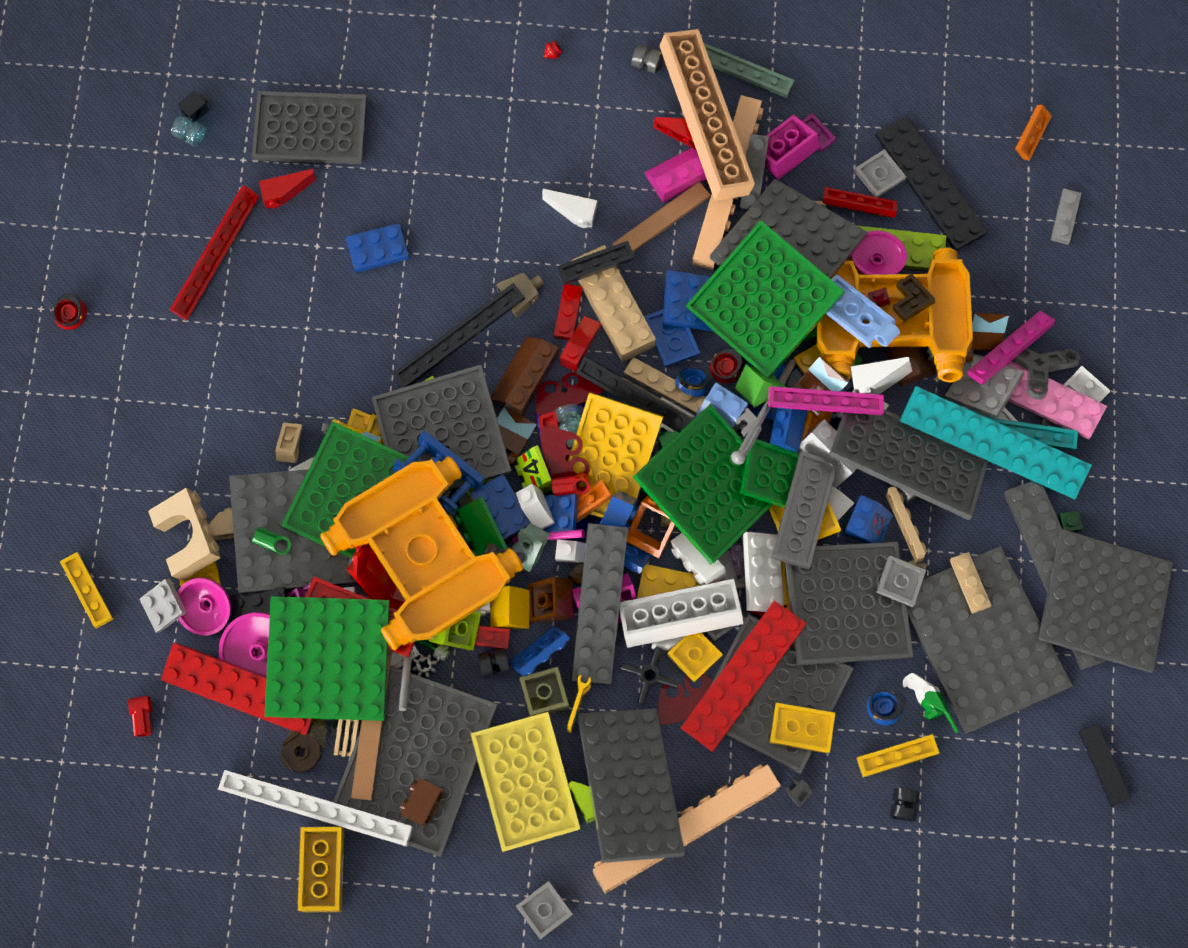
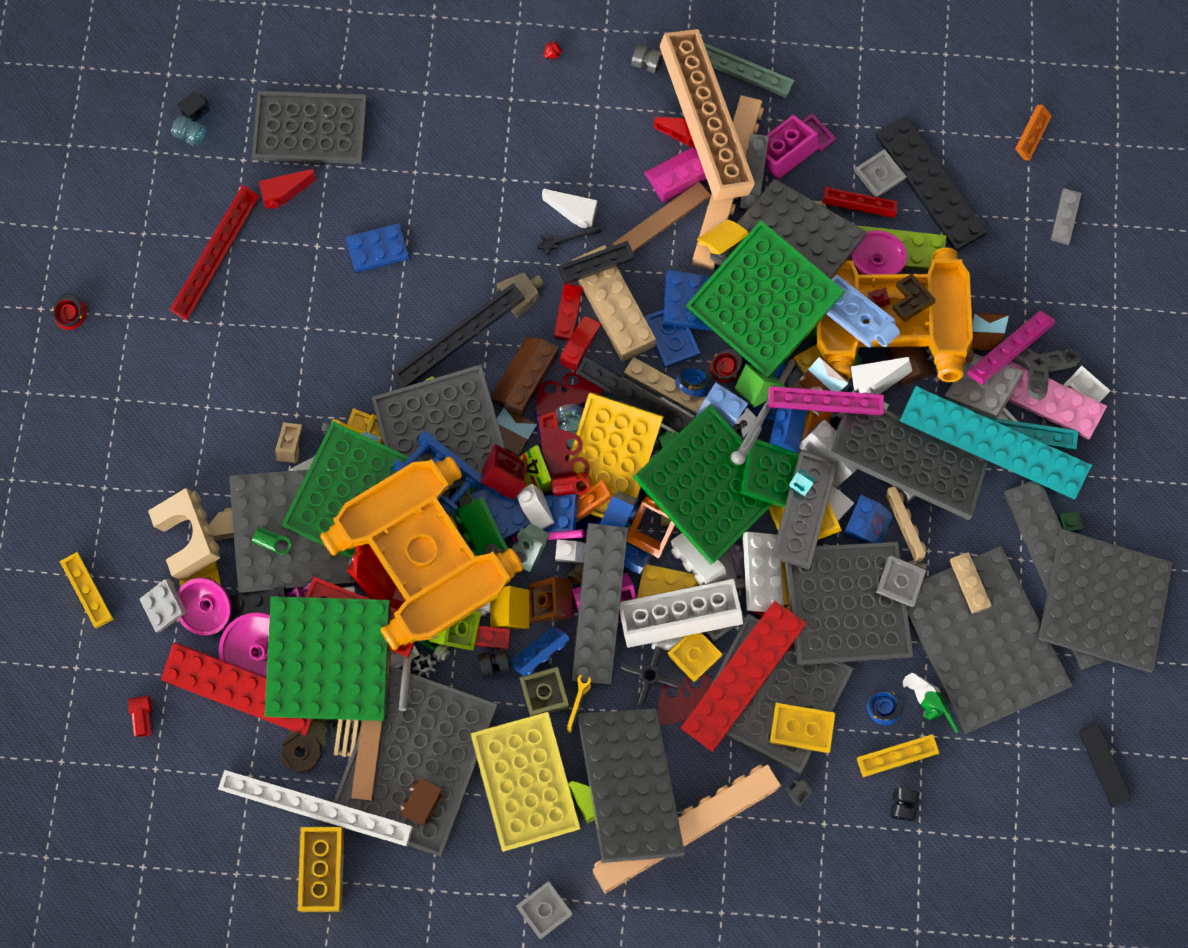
(504, 472): none -> dark red slope
(550, 243): none -> black piece
(723, 236): none -> yellow slope
(802, 482): none -> tile

